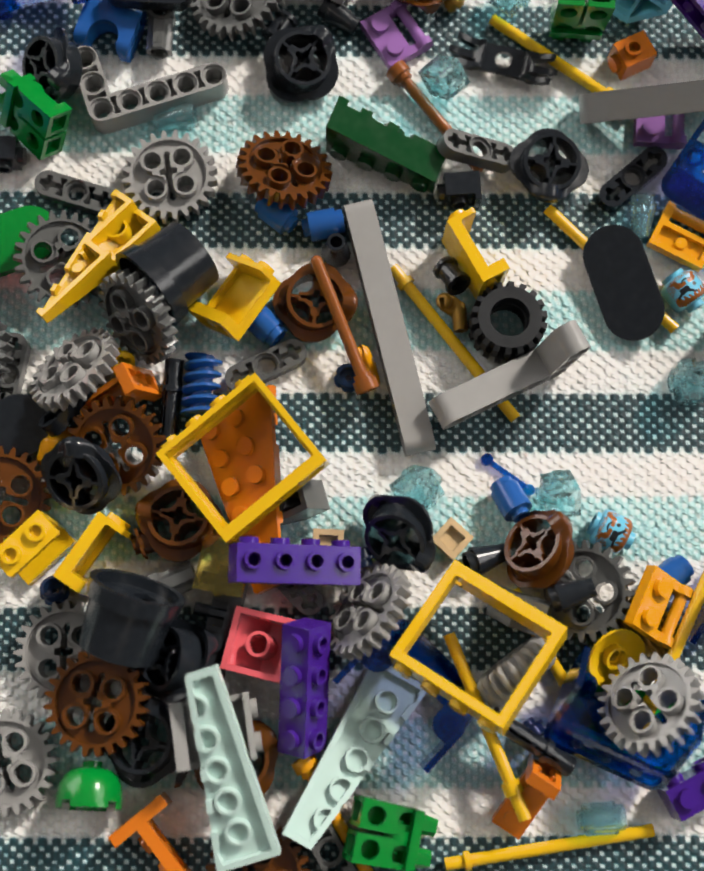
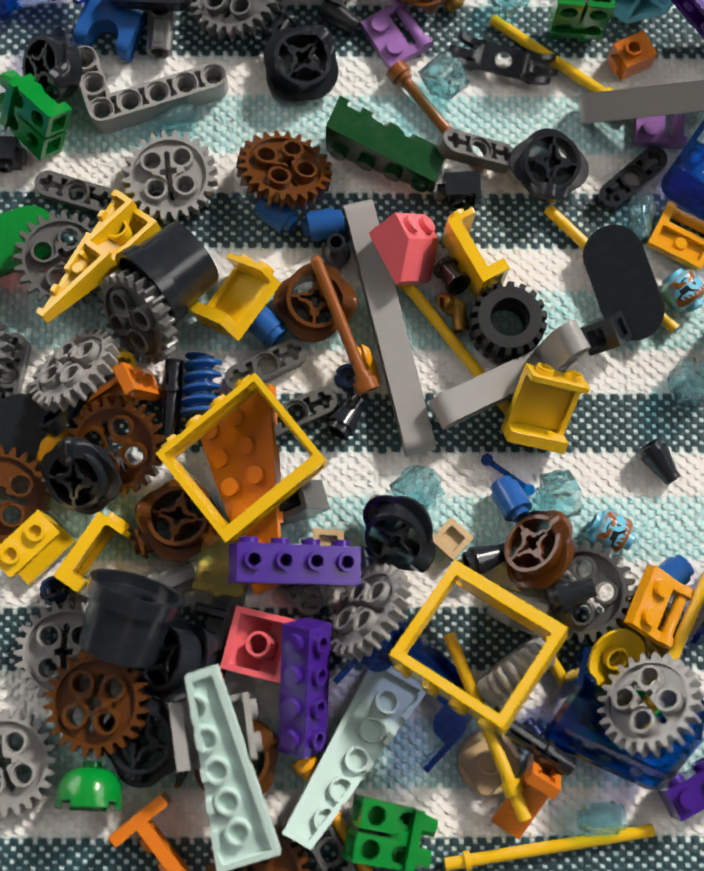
(319, 410): none -> dark grey beam
(346, 418): none -> black cone
(407, 247): none -> coral slope
(478, 767): none -> tan tile
(543, 407): none -> yellow panel
(607, 332): none -> black brick
(659, 460): none -> black cone

